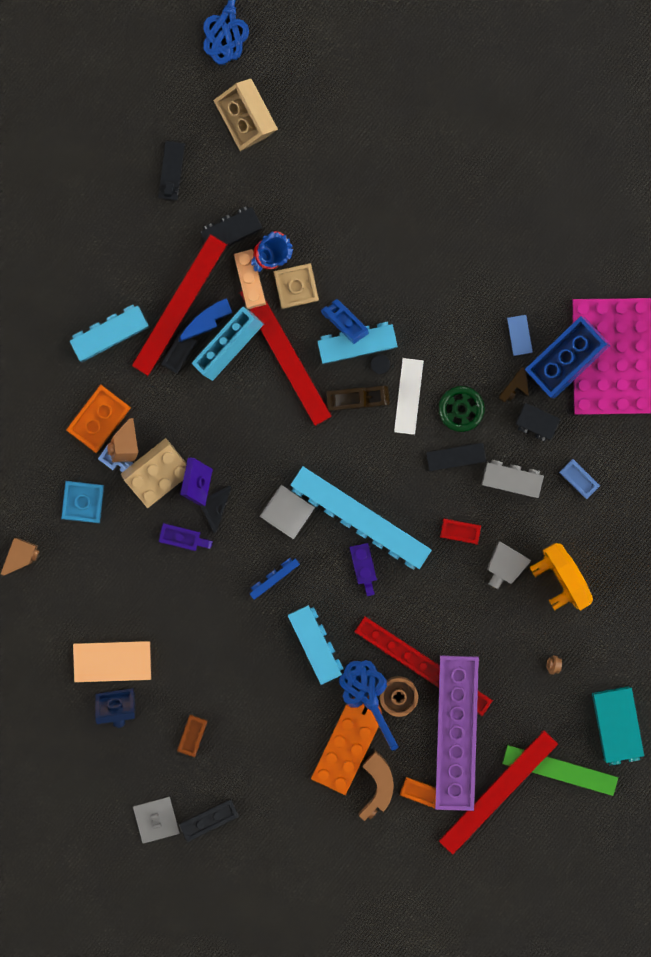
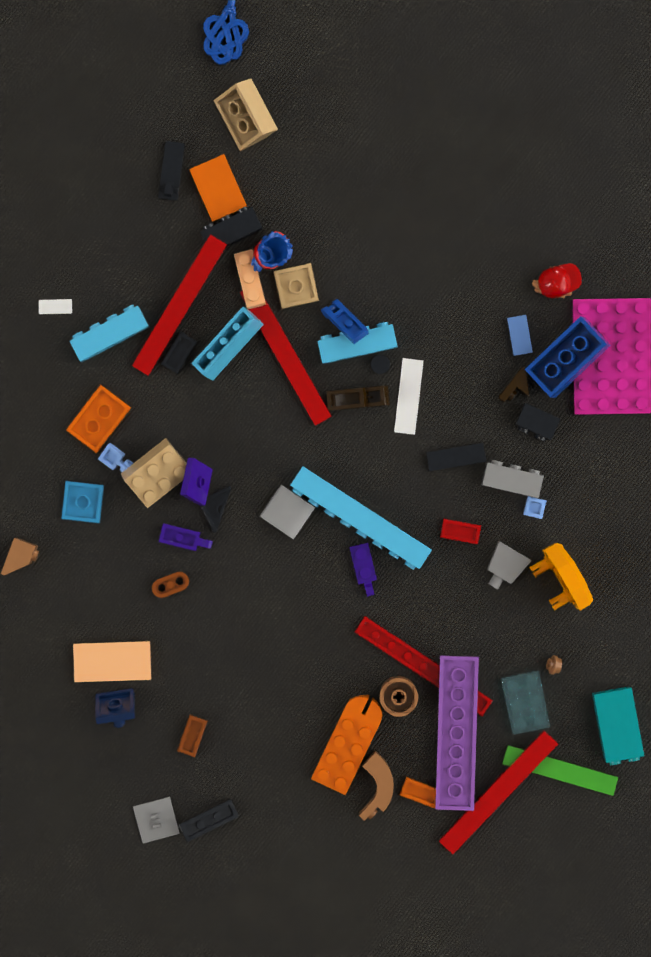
(58, 306): none -> white sticker
(124, 444): medium nougat slope -> none
(171, 585): none -> dark orange plate
(206, 320): blue slope -> none
(218, 188): none -> orange tile
(273, 577): blue plate -> none
(315, 645): medium azure brick -> none
(369, 686): blue piece -> none
(478, 409): dark green plate -> none
(525, 702): none -> clear light blue plate
(534, 507): none -> light blue tile
(558, 281): none -> red hair
(579, 479): medium blue tile -> none

